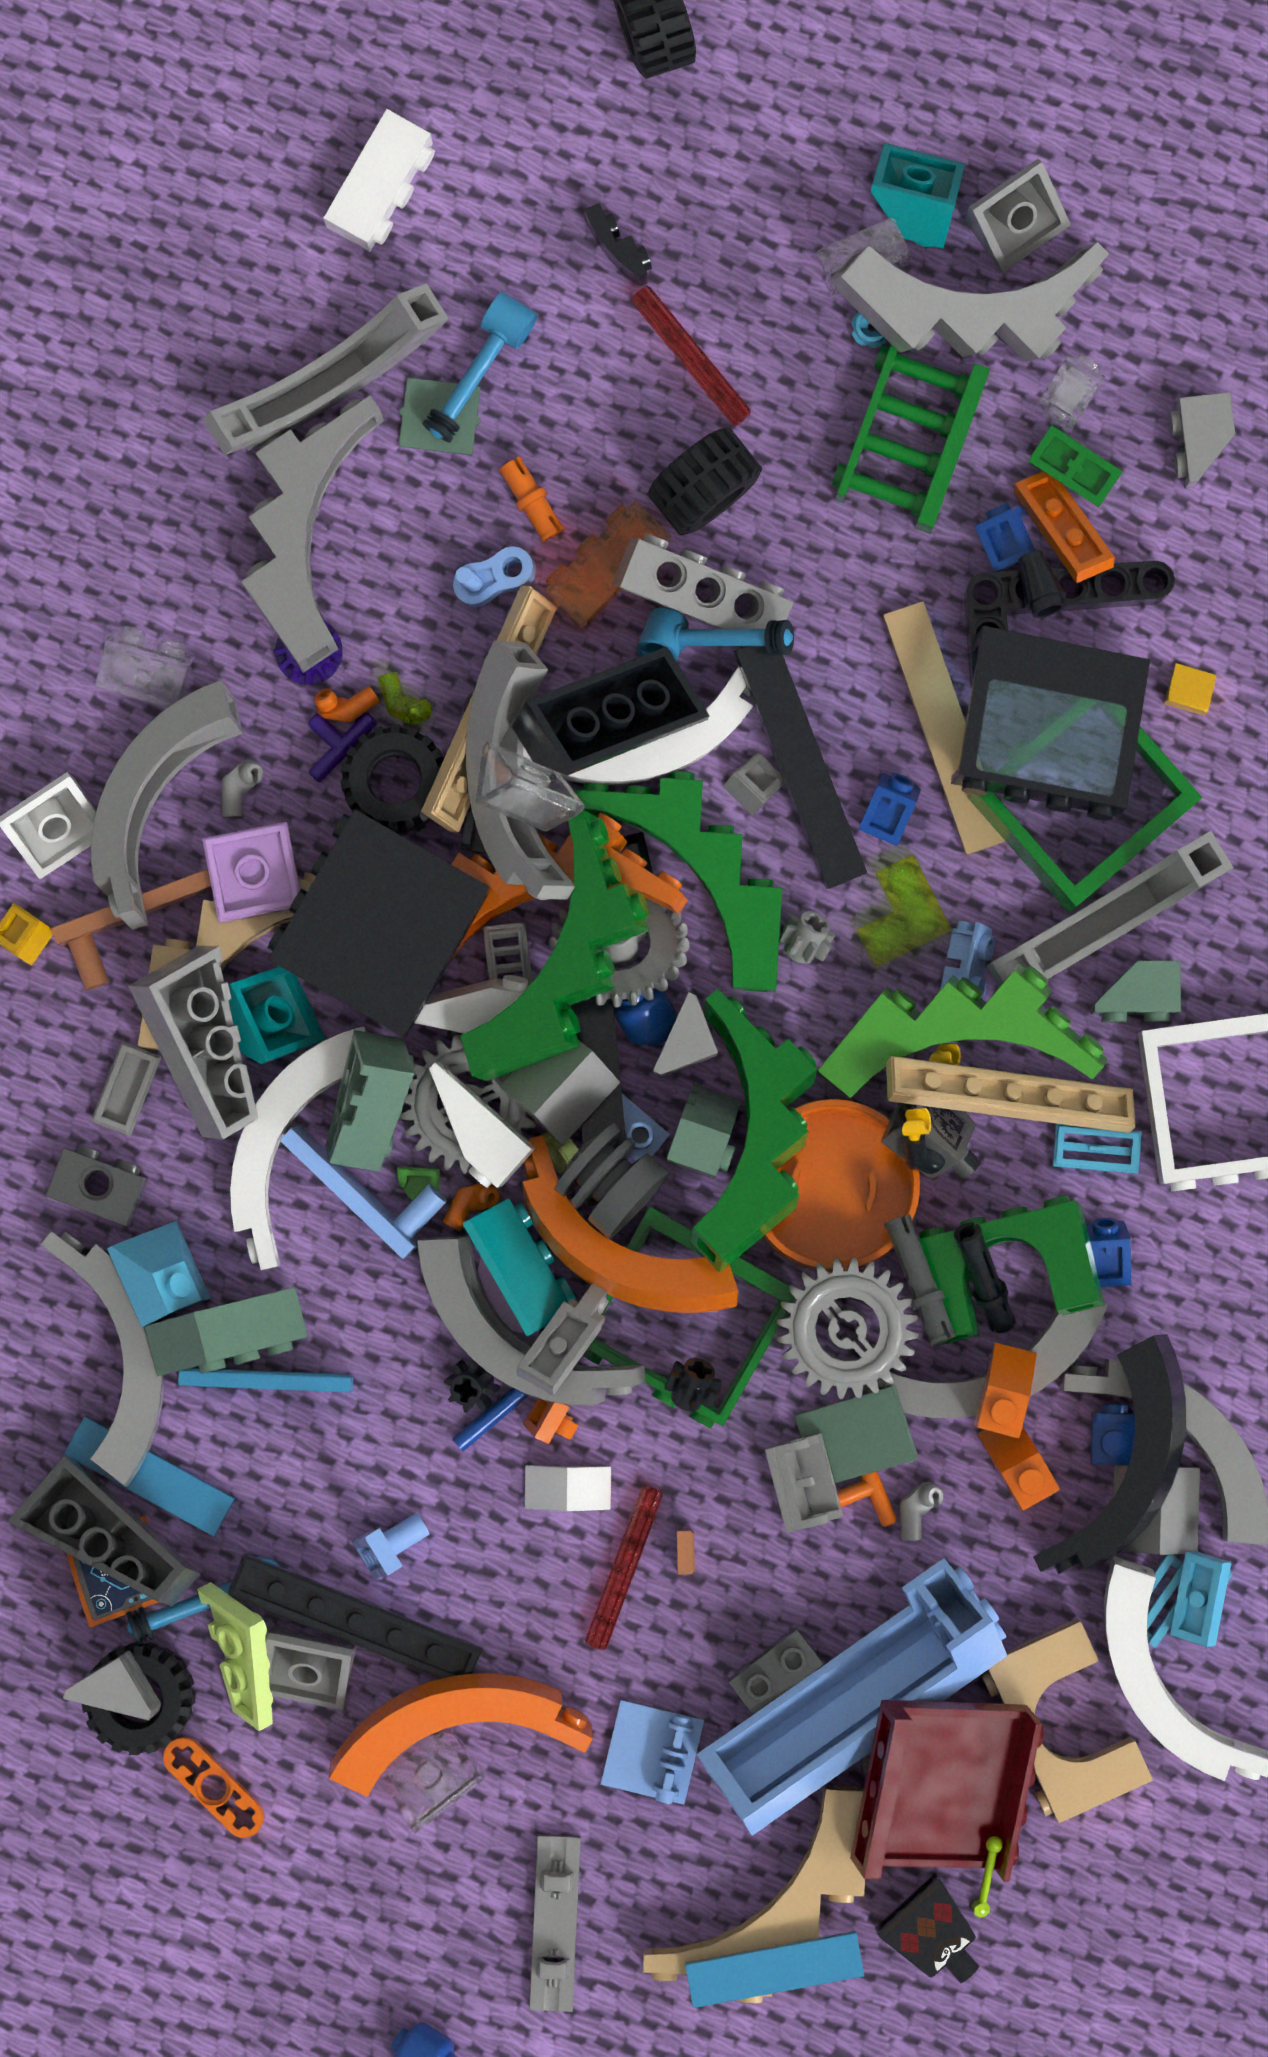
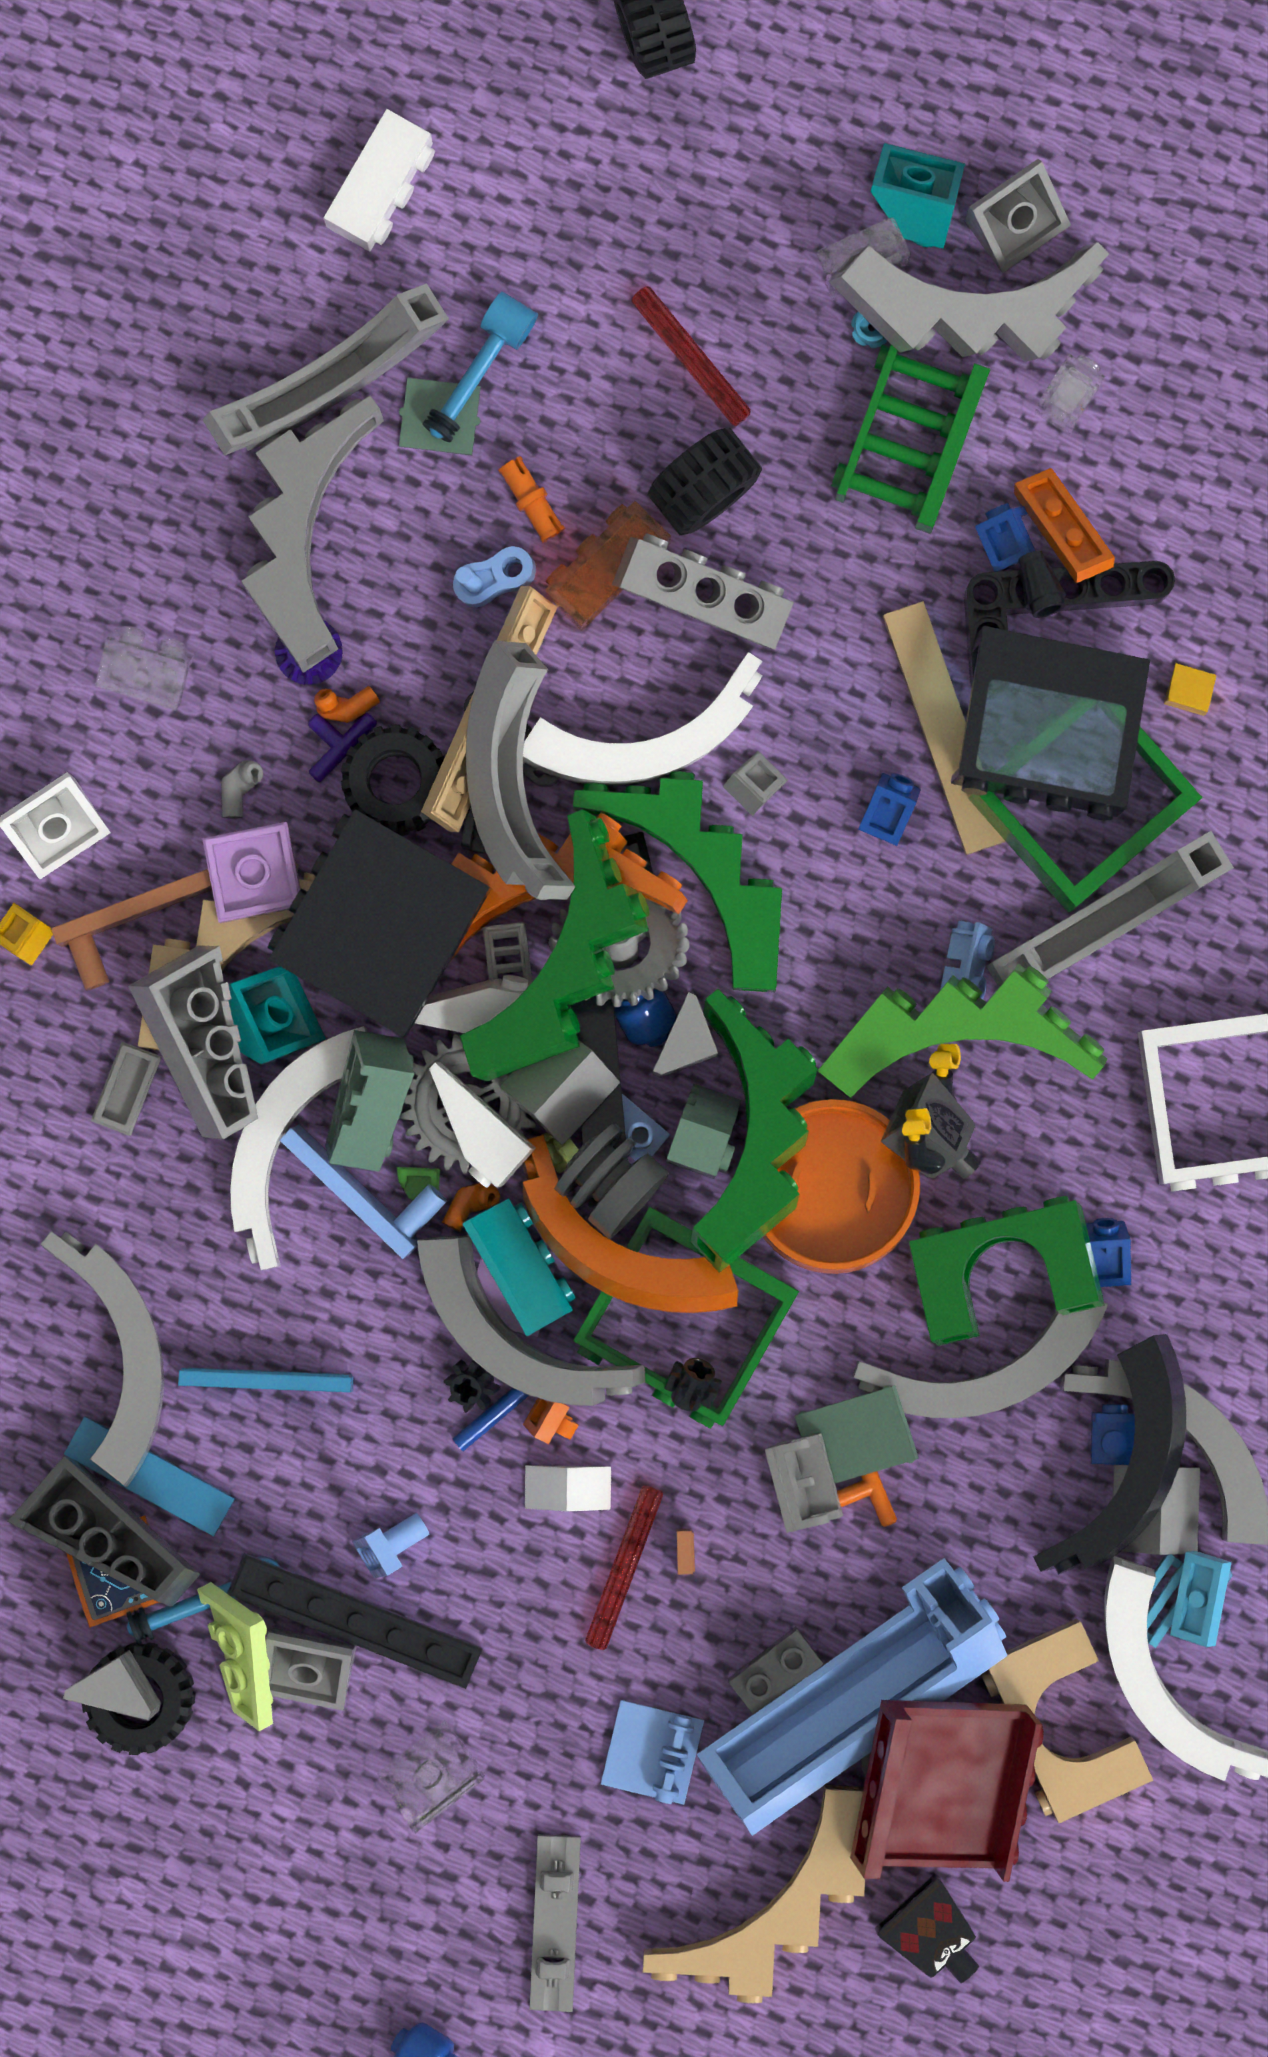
(72, 1178): dark grey brick -> none
(140, 777): light grey arch -> none
(158, 1273): medium azure slope -> none
(227, 1332): sand green wedge -> none
(243, 1802): orange beam -> none
(402, 705): clear neon green arm -> none
(448, 1704): orange arch -> none
(524, 789): clear slope -> none
(564, 1341): light grey hinge -> none
(608, 713): black slope -> none
(624, 254): black slope -> none
(671, 630): dark azure piece -> none
(774, 1969): dark azure tile -> none
(801, 765): black tile -> none
(807, 937): light grey gear -> none
(818, 1297): light grey gear -> none
(914, 917): clear neon green plate -> none
(916, 1505): light grey arm -> none
(920, 1280): dark grey pin -> none
(980, 1906): lime hinge -> none
(989, 1289): black pin -> none
(1006, 1390): orange slope -> none
(1010, 1094): tan tile -> none
(1019, 1467): orange slope -> none
(1060, 1145): medium azure tile -> none
(1075, 466): green hinge -> none
(1144, 989): sand green slope -> none
(1203, 431): light grey slope -> none

